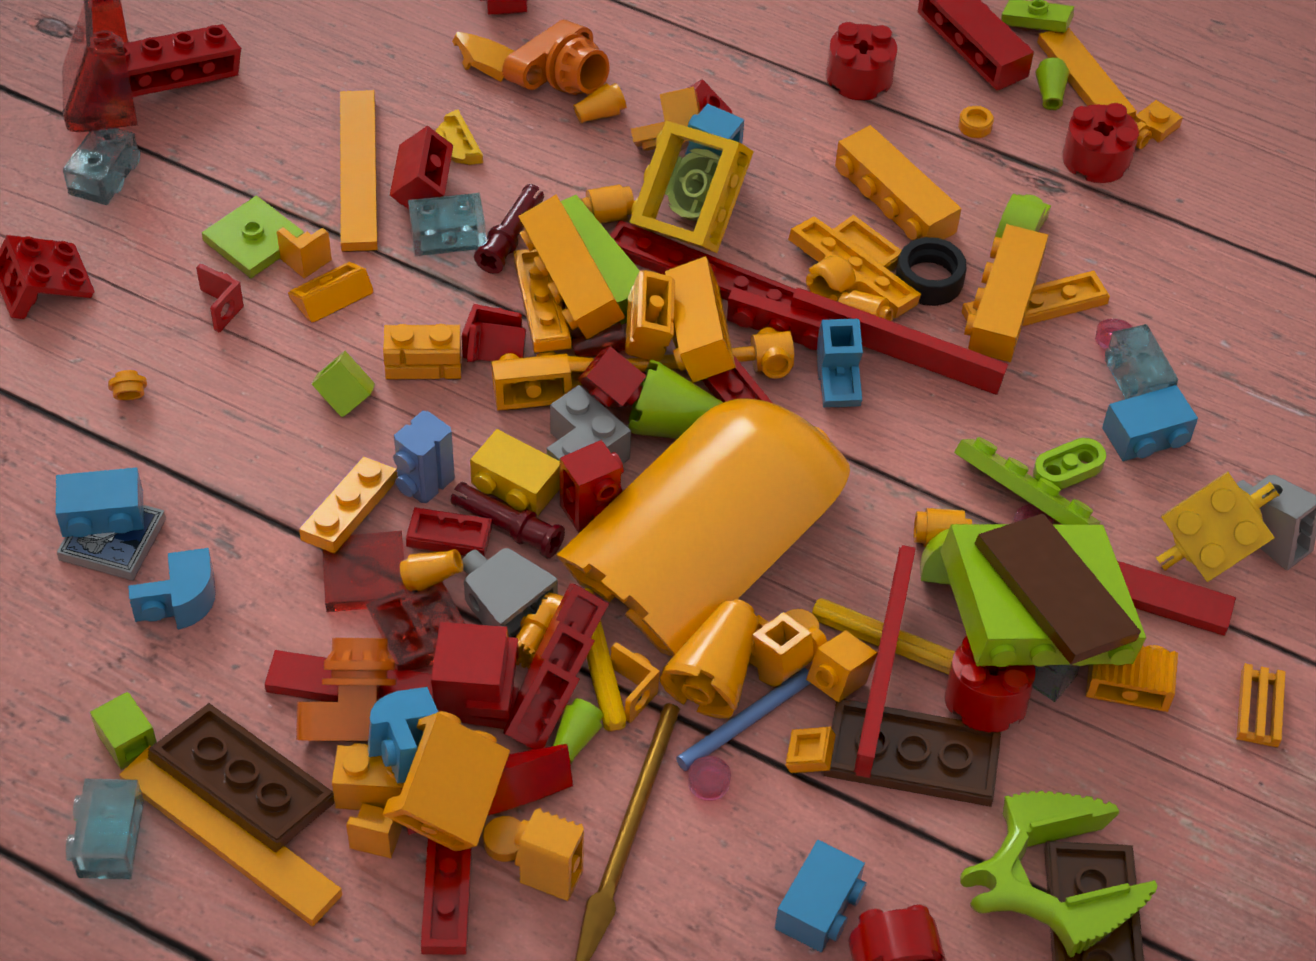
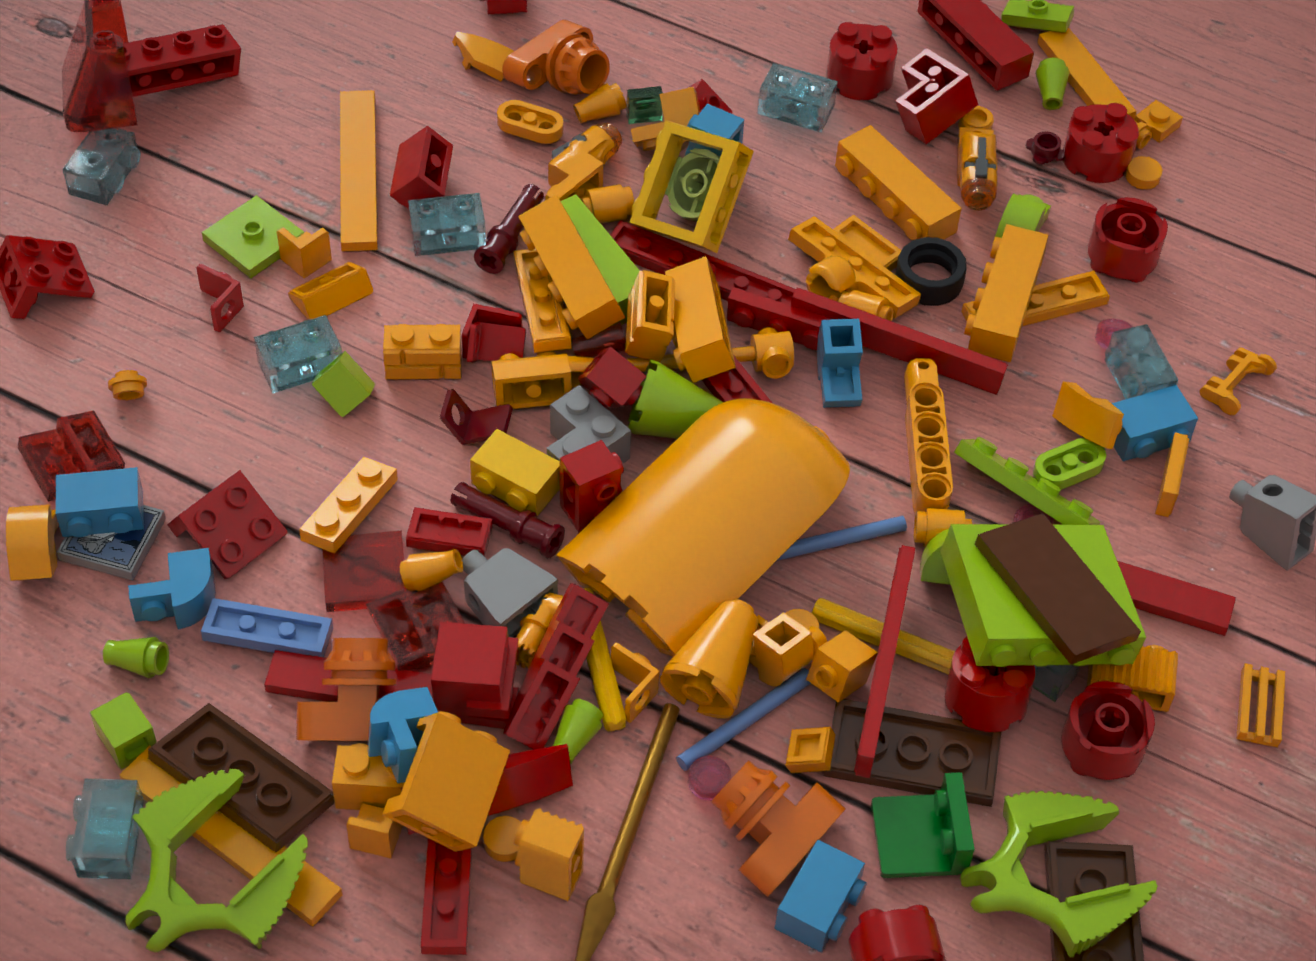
(31, 542): none -> light orange brick
(73, 447): none -> clear red slope
(140, 656): none -> lime cone
(167, 825): none -> lime piece
(231, 524): none -> red bracket
(266, 628): none -> medium blue plate
(296, 352): none -> clear light blue brick
(424, 457): medium blue brick -> none
(457, 133): yellow tile -> none
(474, 425): none -> dark red bracket
(530, 121): none -> light orange plate
(580, 162): none -> light orange plate
(644, 105): none -> clear green plate
(779, 826): none -> orange beam
(797, 97): none -> clear light blue brick
(846, 536): none -> medium blue bar
(924, 832): none -> green bracket
(927, 437): none -> light orange piece
(935, 95): none -> red brick
(977, 167): none -> plate
(1045, 148): none -> dark red plate
(1088, 416): none -> light orange slope
(1107, 731): none -> red brick
(1127, 239): none -> red brick
(1144, 172): none -> light orange tile
(1172, 475): none -> light orange tile
(1217, 526): yellow plate -> none
(1241, 363): none -> light orange piece

